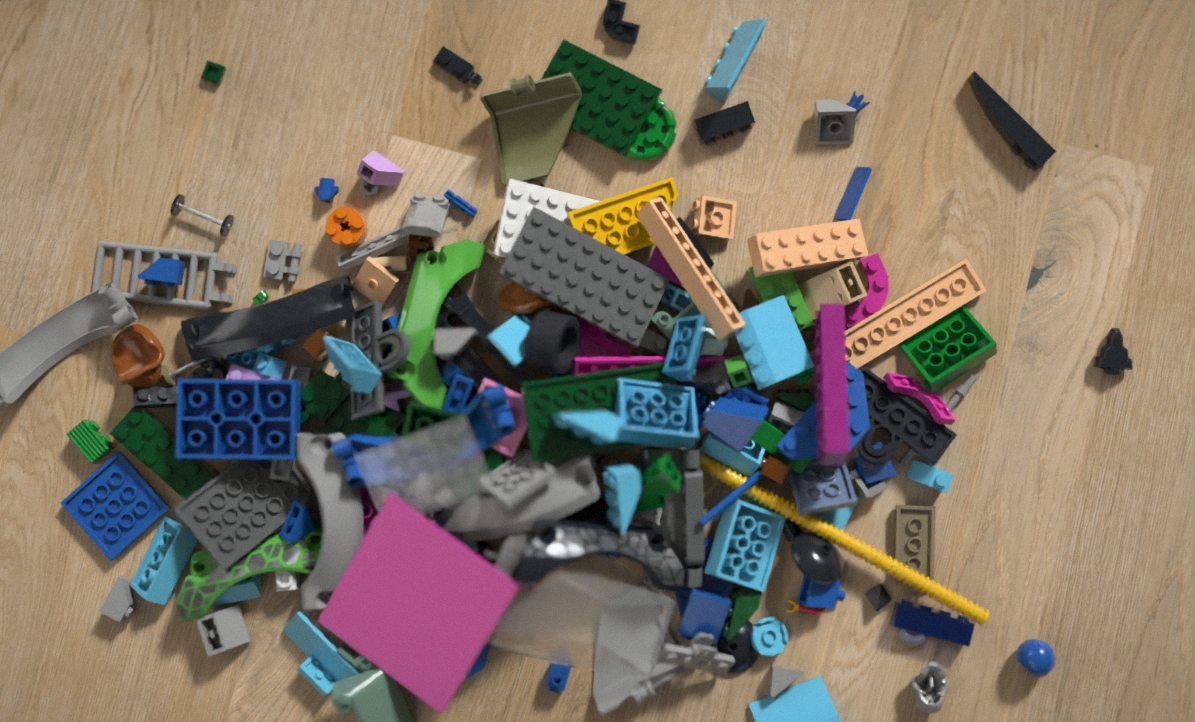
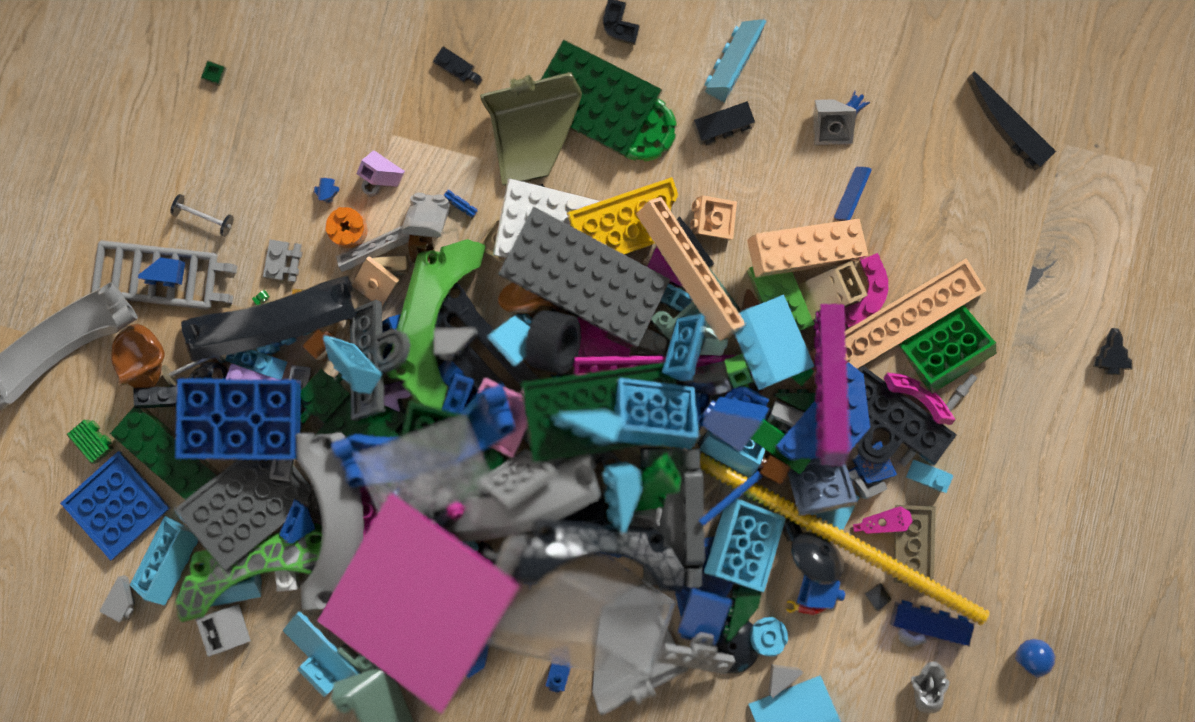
(455, 510): none -> dark pink plate
(891, 519): none -> dark pink piece

